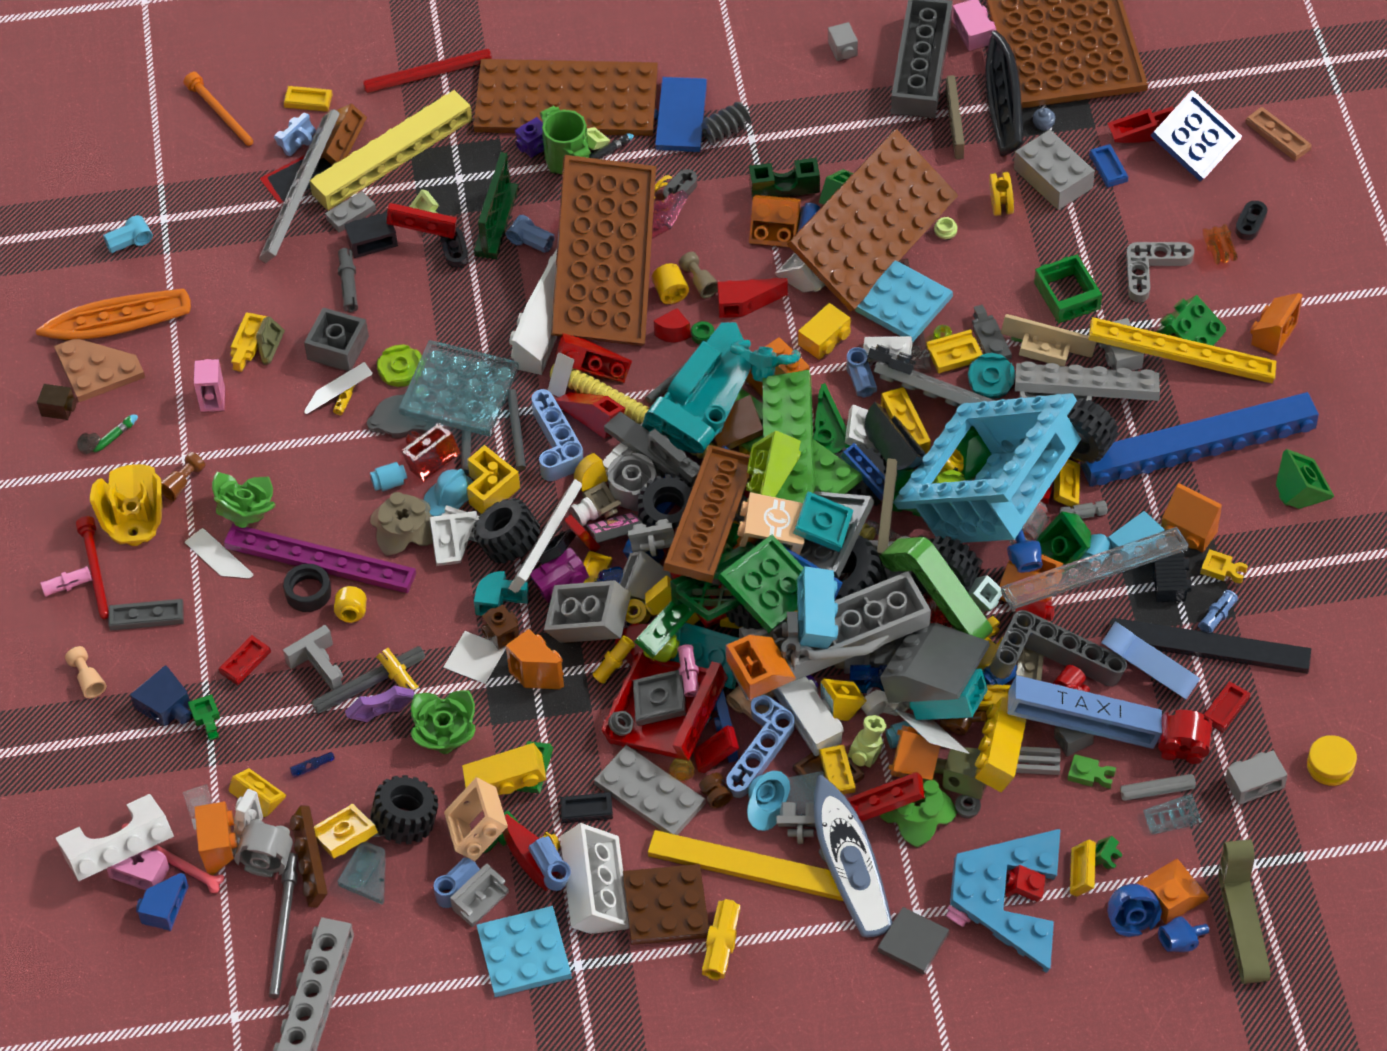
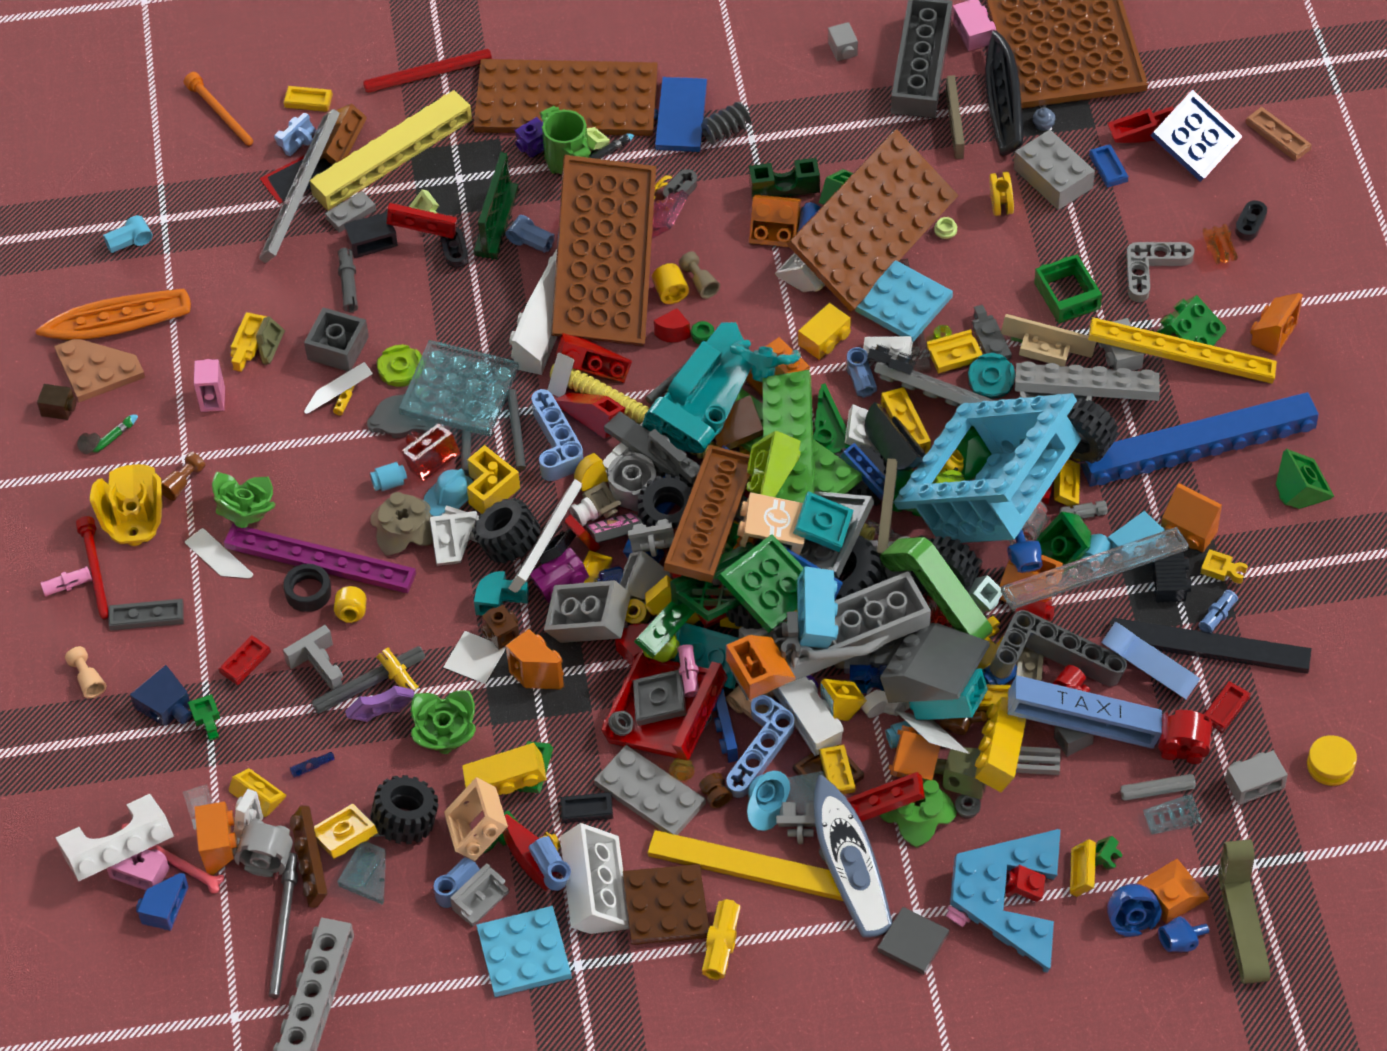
(613, 659): yellow pin -> none
(716, 749): red tile -> none
(747, 296): red slope -> none
(868, 742): yellowish green connector -> none
(1087, 771): bright green plate -> none

